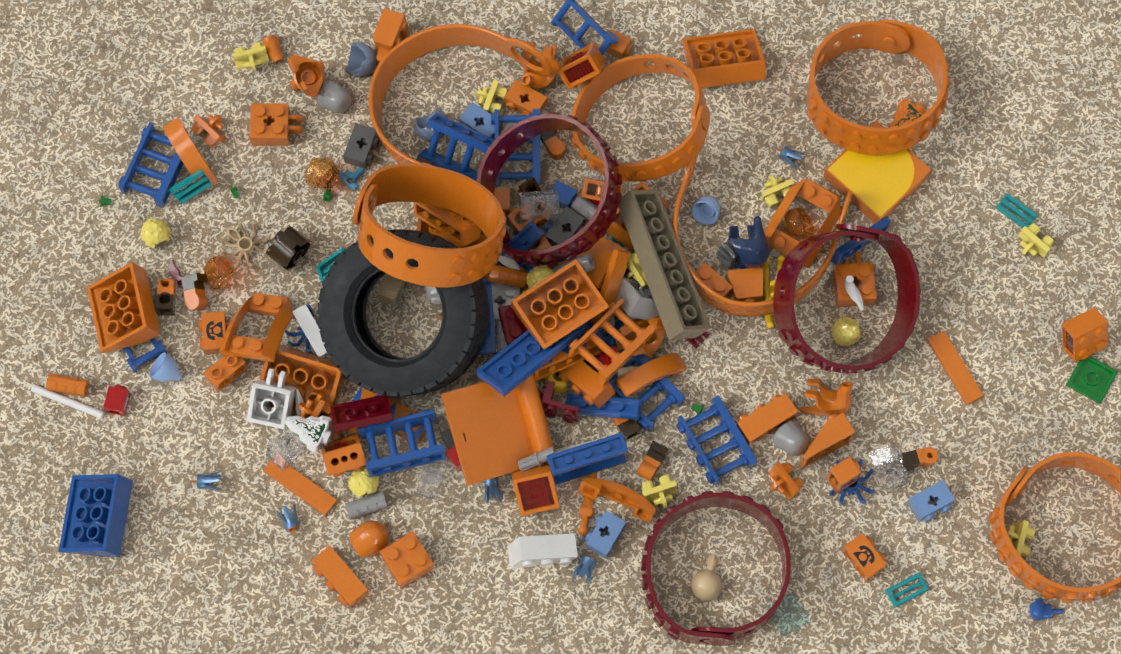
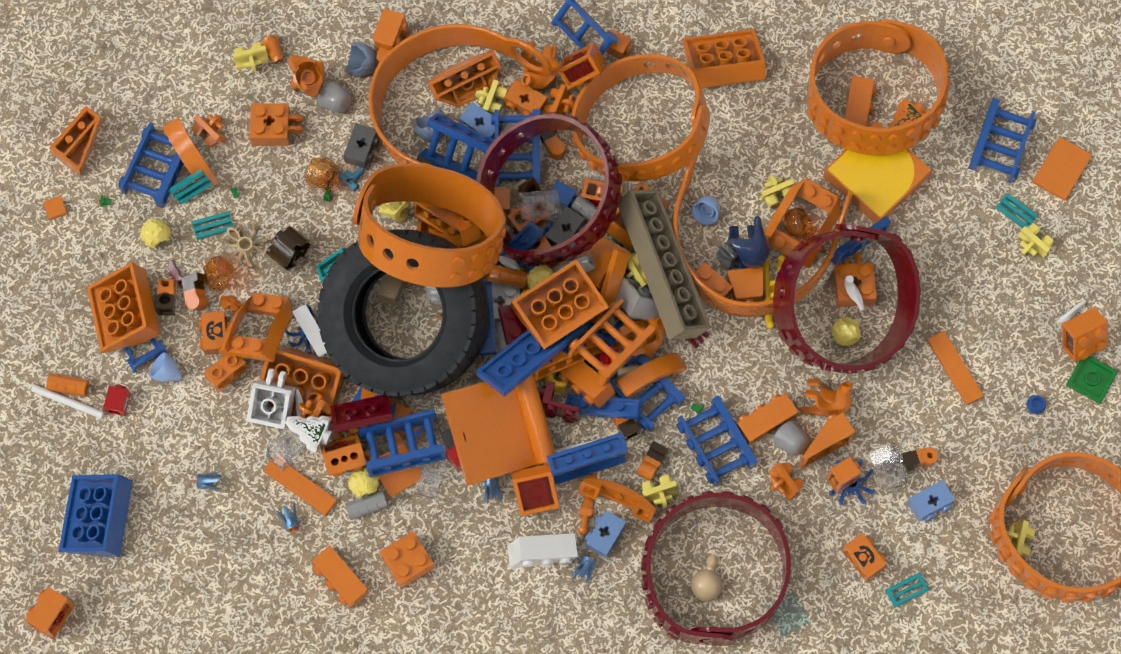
(49, 612): none -> orange piece
(55, 208): none -> orange tile
(77, 140): none -> orange wedge
(209, 219): none -> teal tile
(230, 303): none -> orange plant
(369, 538): orange hair -> none
(395, 210): none -> light yellow hips
(398, 480): none -> orange flag
(460, 82): none -> orange wedge
(535, 459): light grey axle -> none
(562, 103): none -> orange hips
(787, 153): flat silver piece -> none
(859, 100): none -> orange brick
(990, 127): none -> blue fence
(1036, 404): none -> blue plate
(1041, 611): blue piece -> none
(1061, 168): none -> orange tile
(1072, 312): none -> white bar

